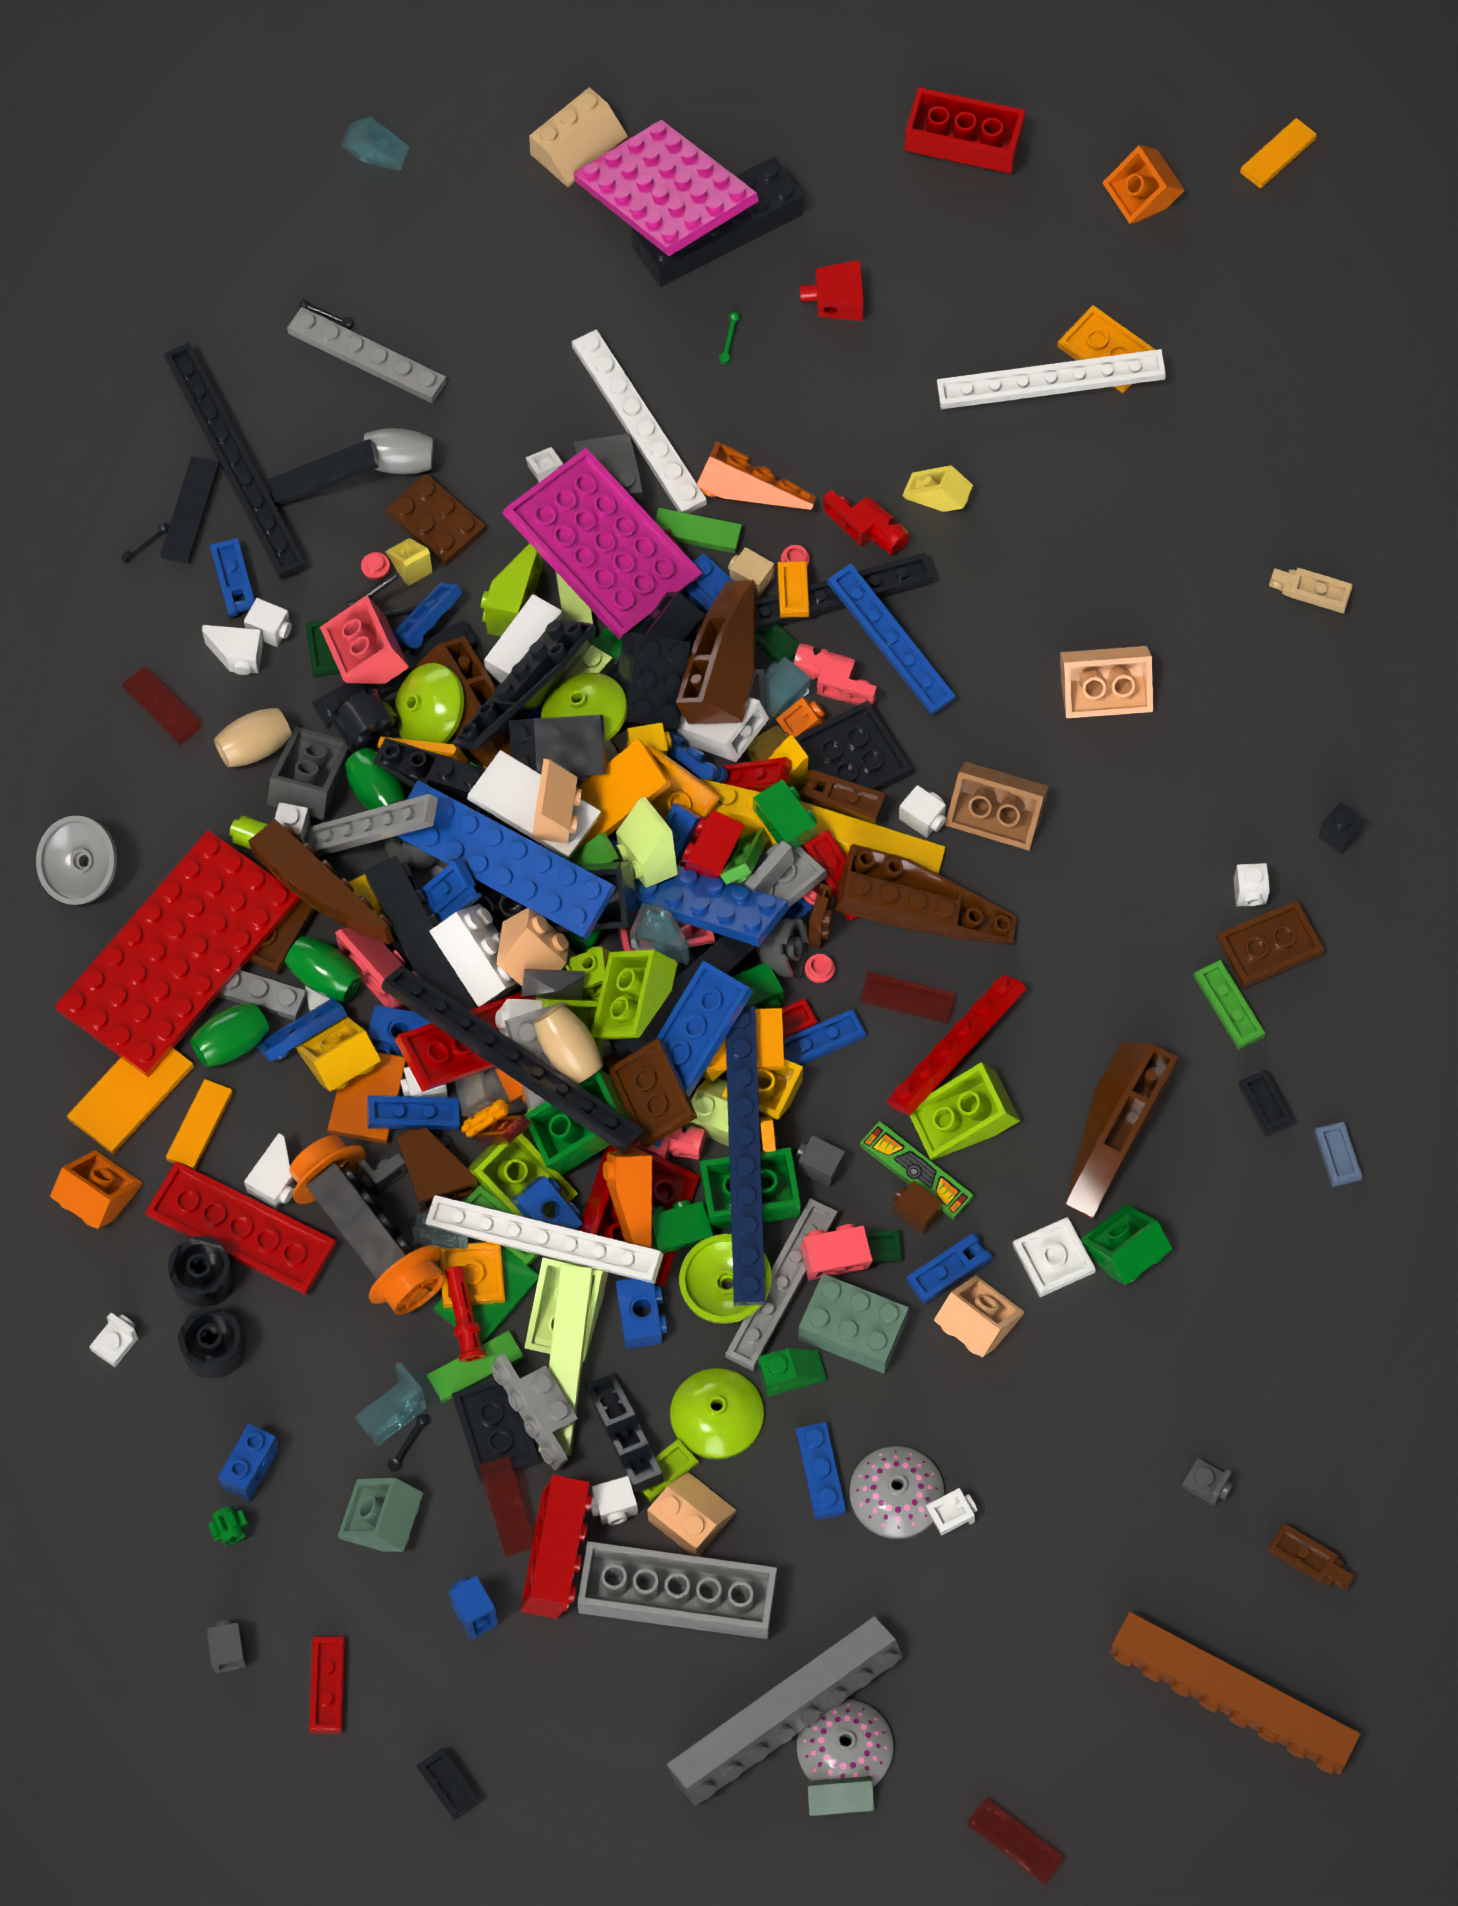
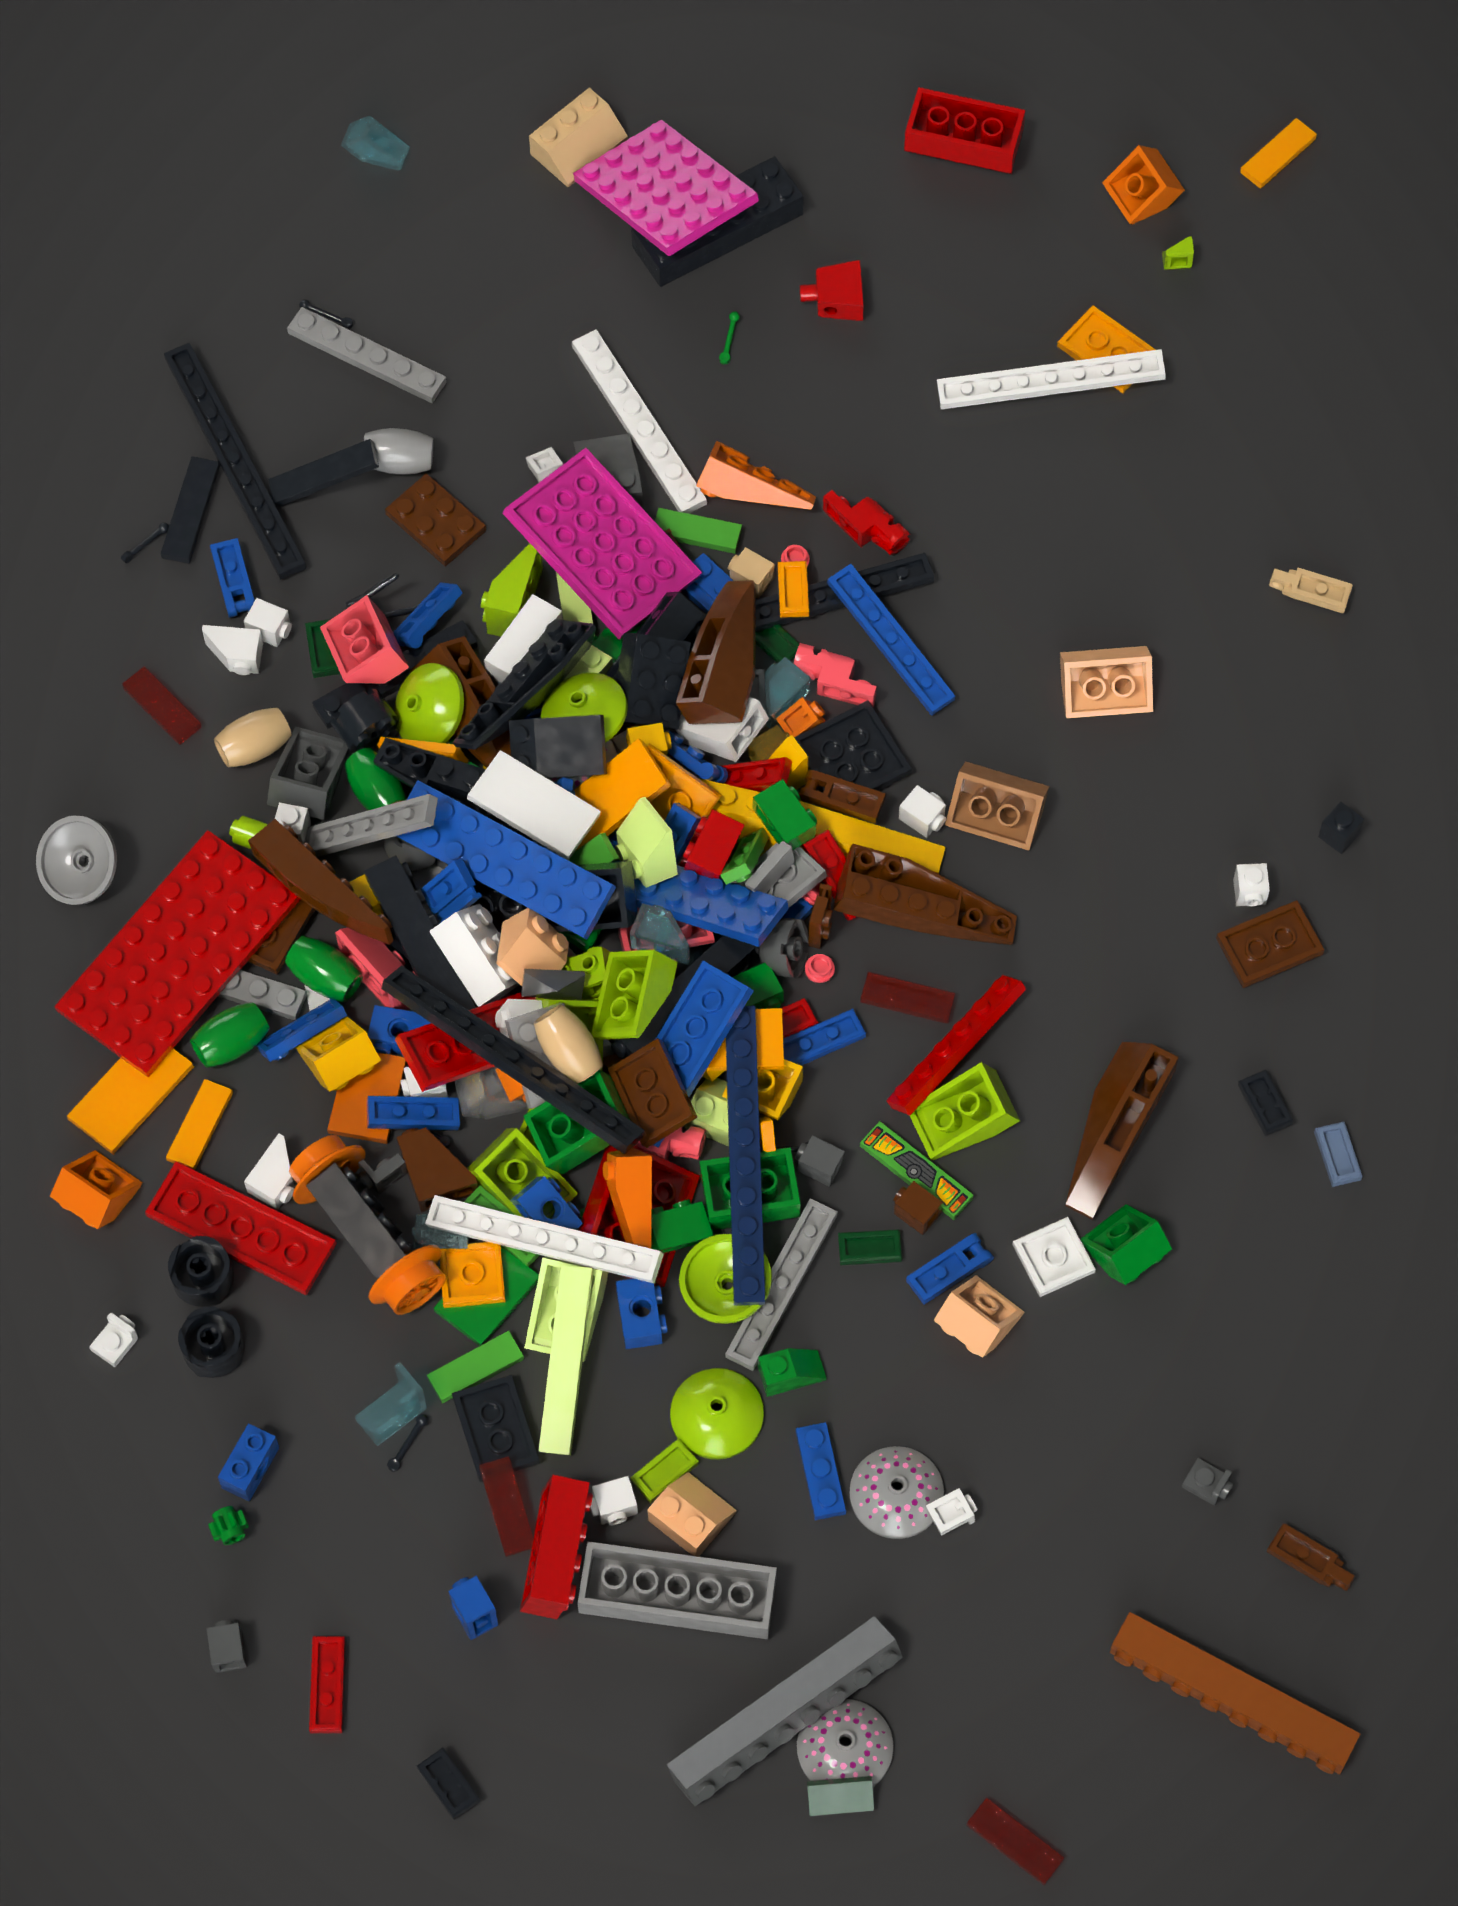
(375, 566): coral plate -> none
(380, 1514): sand green slope -> none
(410, 560): light yellow slope -> none
(466, 1328): red pin -> none
(485, 1118): light orange axle -> none
(503, 1131): clear red tile -> none
(540, 1406): light grey bracket -> none
(555, 804): light nougat slope -> none
(624, 1432): black slope -> none
(835, 1251): coral brick -> none
(853, 1323): sand green brick -> none
(938, 488): light yellow slope -> none
(1179, 255): none -> lime slope
(1229, 1004): bright green tile -> none

